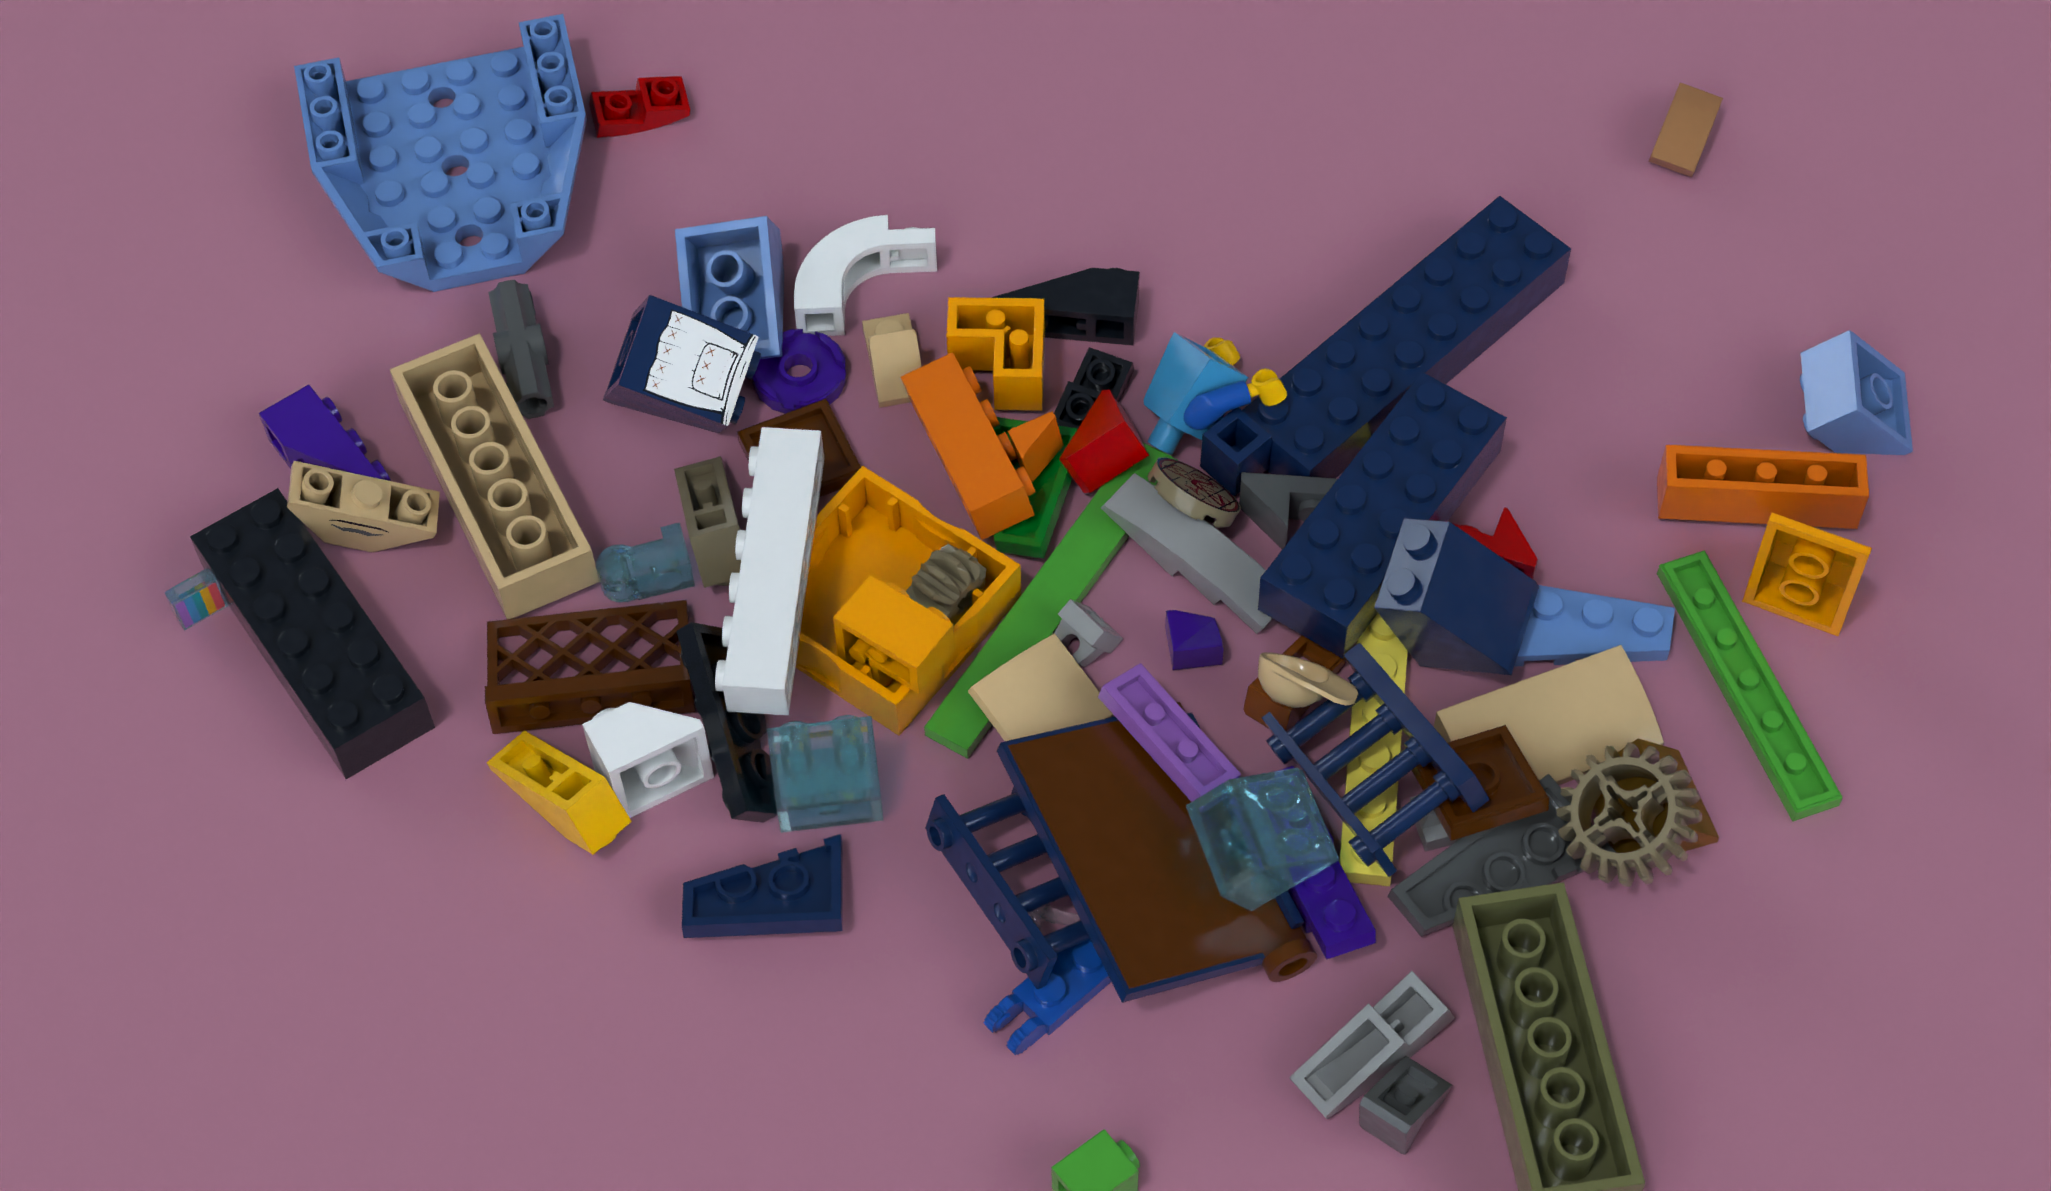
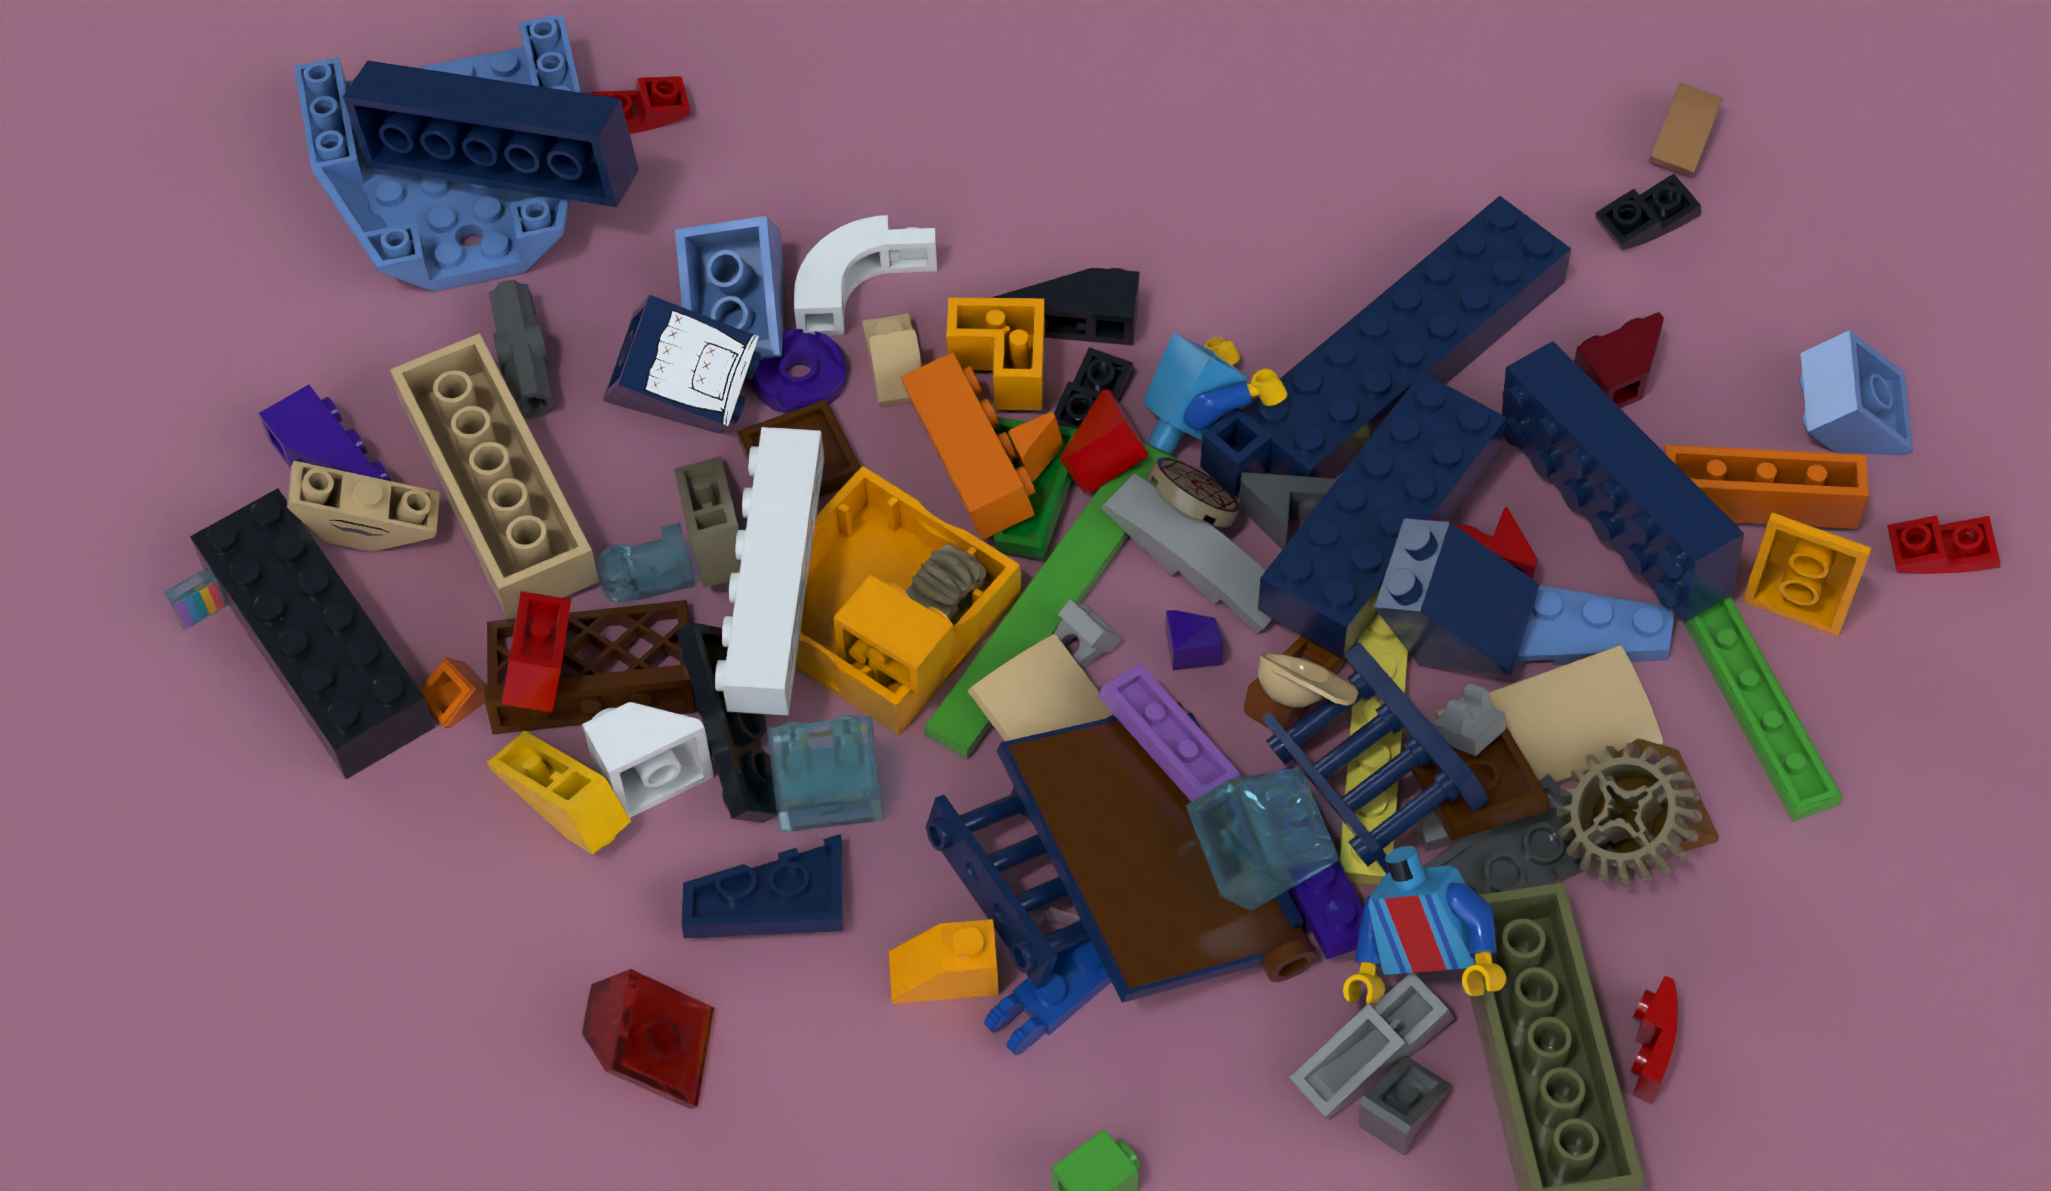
(453, 691): none -> orange slope
(492, 133): none -> dark blue brick
(536, 651): none -> red panel
(649, 1035): none -> clear red slope
(945, 963): none -> light orange slope
(1424, 924): none -> torso
(1470, 721): none -> light grey tile
(1621, 482): none -> dark blue brick
(1622, 358): none -> dark red slope
(1647, 216): none -> black slope
(1657, 1036): none -> red slope
(1933, 548): none -> red slope

